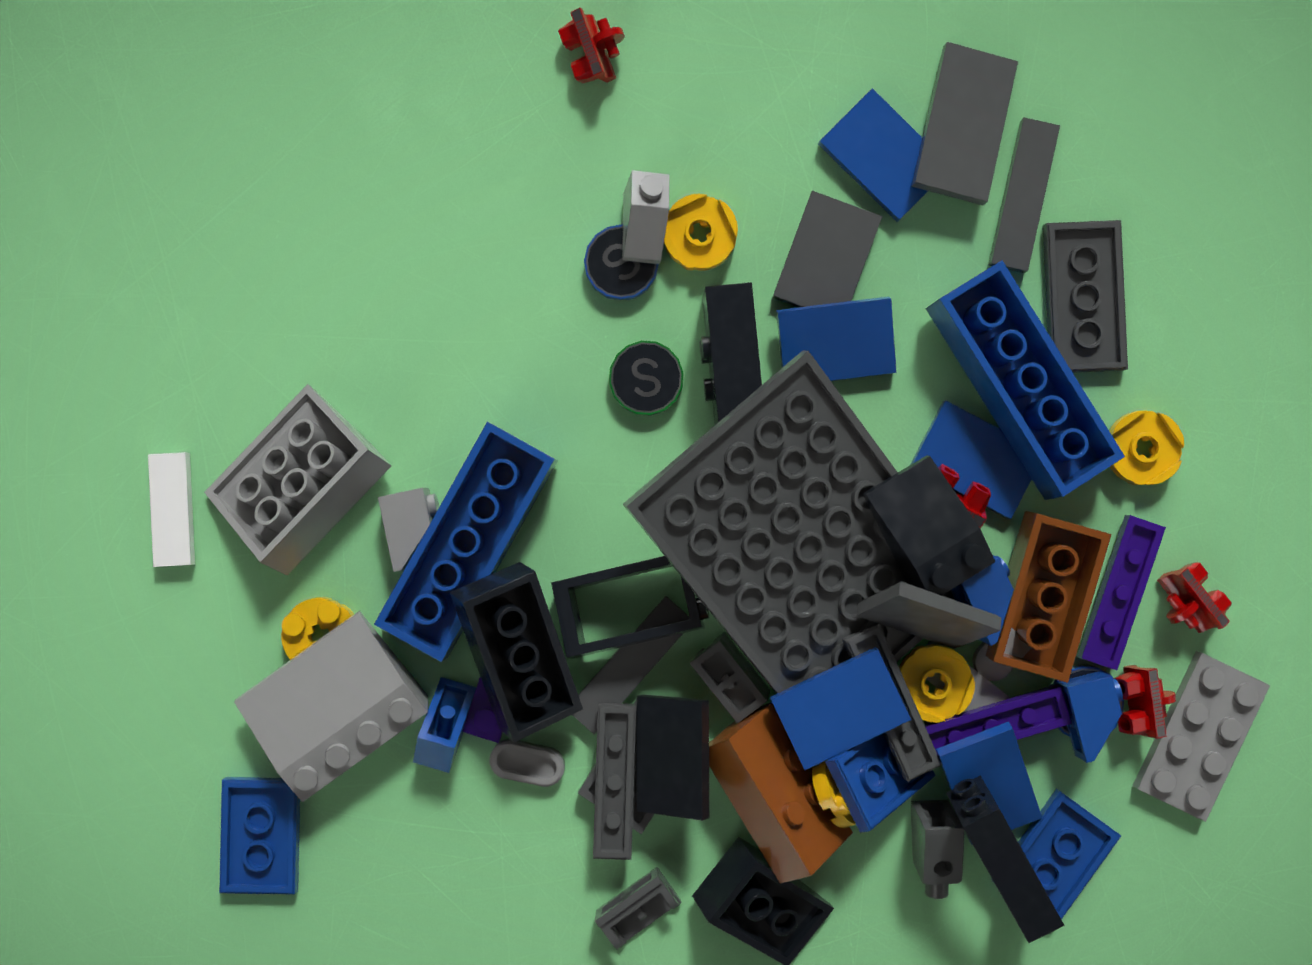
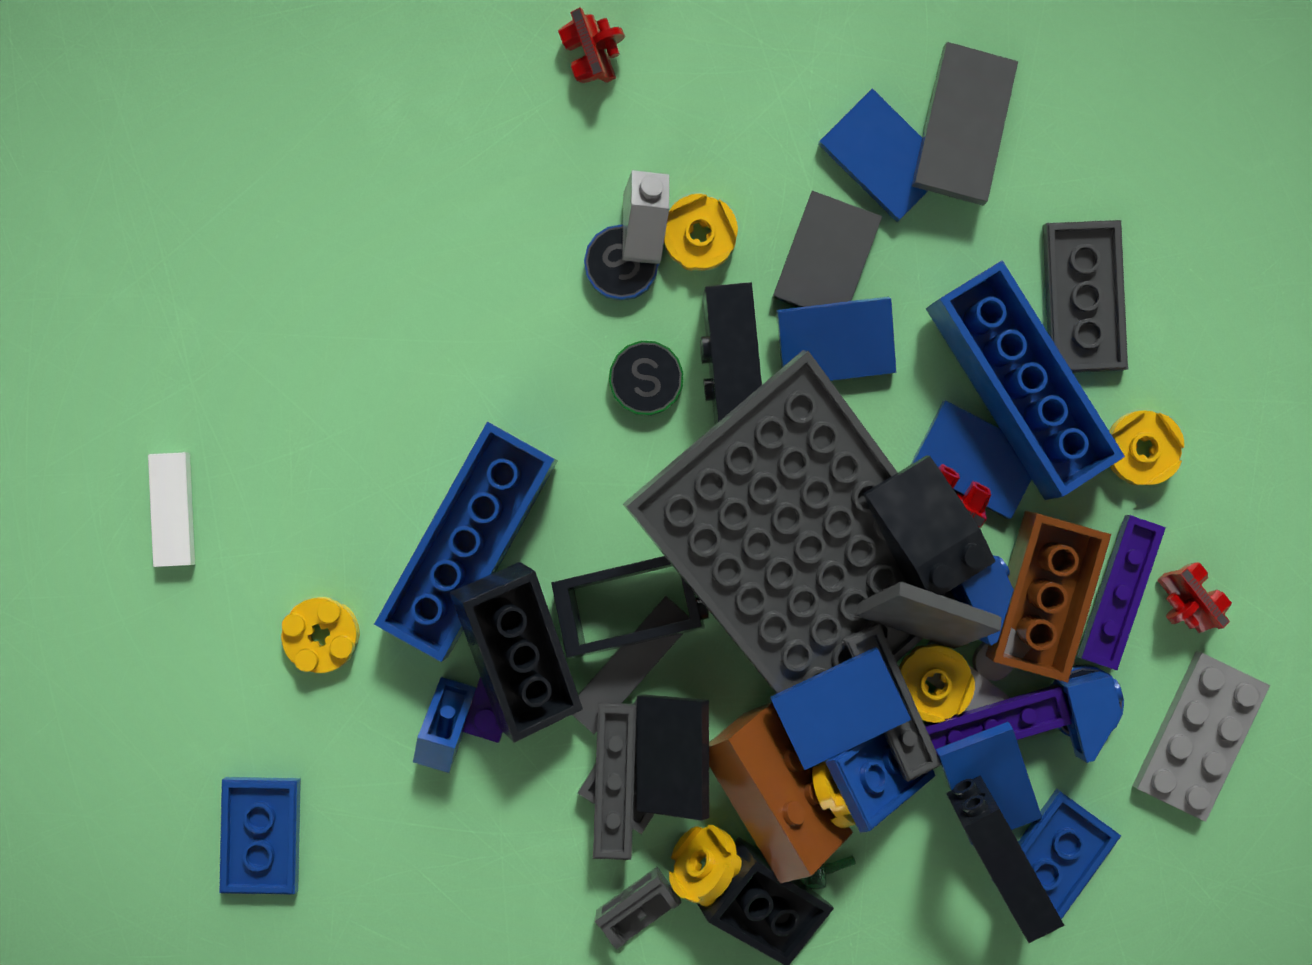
(296, 481): light grey slope -> none
(332, 706): light grey slope -> none
(405, 521): light grey slope -> none
(527, 763): light grey tile -> none
(720, 865): none -> yellow plate
(731, 677): dark grey hinge -> none
(818, 879): none -> clear green hand
(937, 845): dark grey torso -> none
(1024, 194): dark grey tile -> none
(1145, 702): red hips -> none

